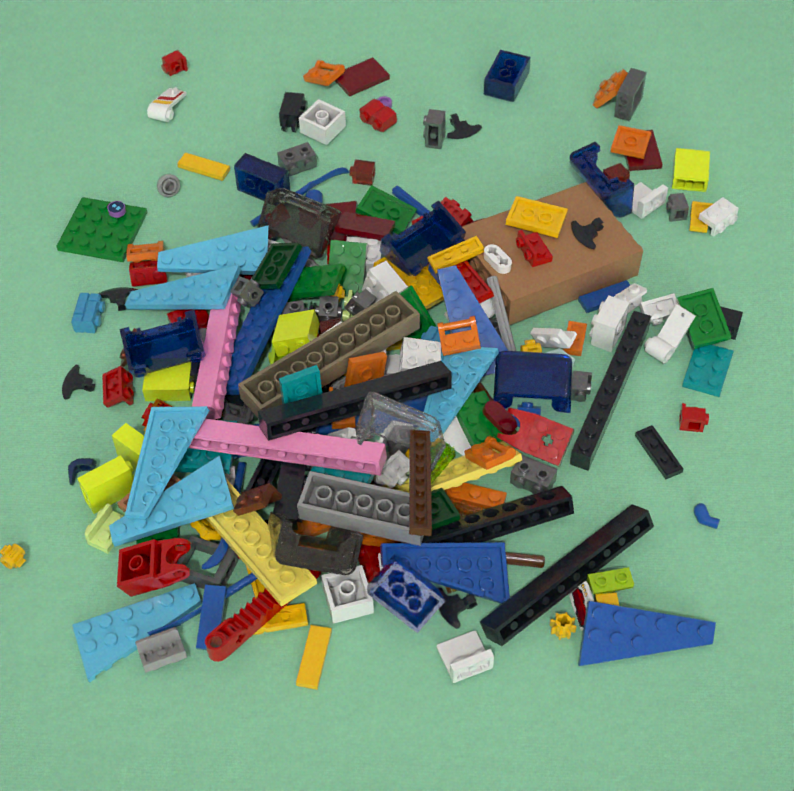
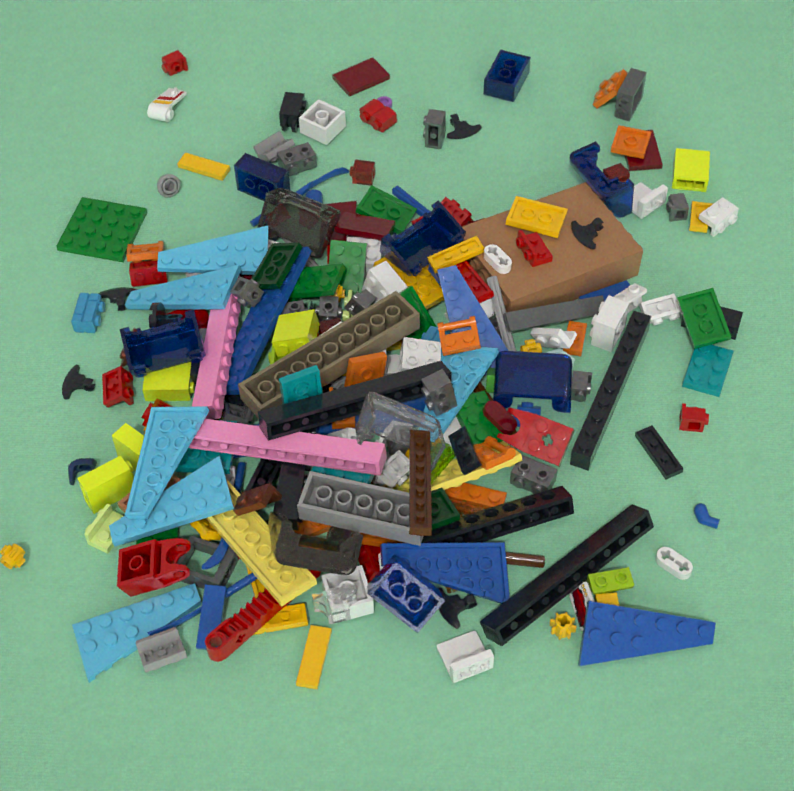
(116, 209): tile -> none
(160, 317): none -> black tile
(269, 147): none -> light grey bracket
(324, 77): orange plate -> none
(335, 603): none -> clear brick
(438, 392): none -> flat silver brick
(464, 450): none -> black tile
(490, 380): none -> bright green tile
(552, 313): none -> dark grey tile
(670, 336): white door -> none
(673, 563): none -> white beam

